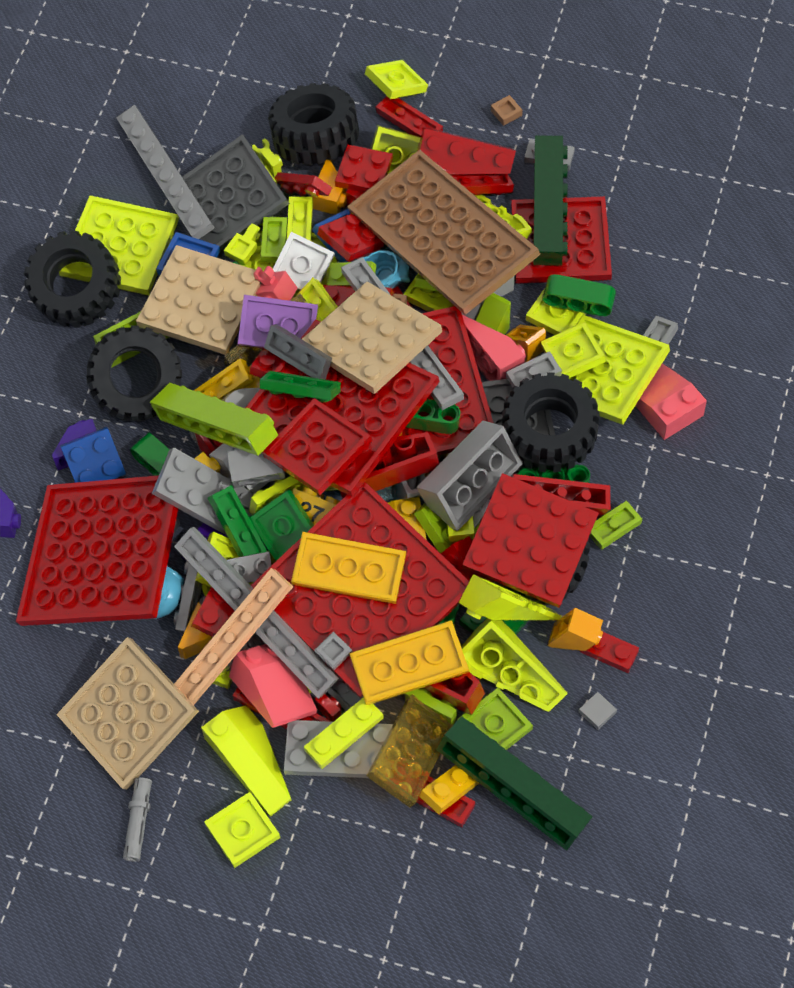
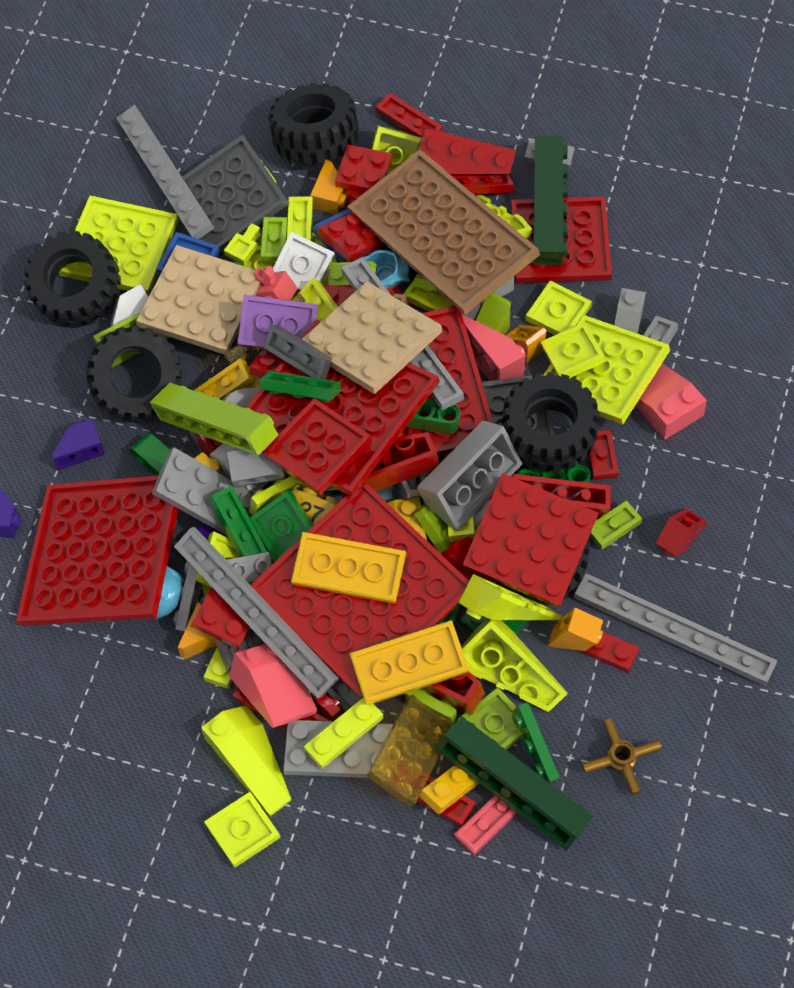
(93, 457): blue plate -> none
(127, 713): tan plate -> none
(129, 304): none -> white slope
(138, 812): light grey pin -> none
(233, 635): light nougat plate -> none
(270, 160): neon yellow plate -> none
(302, 184): red plate -> none
(333, 651): light grey tile -> none
(396, 79): neon yellow plate -> none
(484, 824): none -> coral tile
(506, 110): medium nougat plate -> none
(534, 742): none -> green plate
(540, 364): light grey plate -> none
(579, 295): green beam -> none
(597, 710): light grey tile -> none
(603, 457): none -> red plate
(618, 765): none -> pearl gold bar
(630, 309): none -> light grey slope
(675, 629): none -> light grey plate
(680, 532): none -> red slope

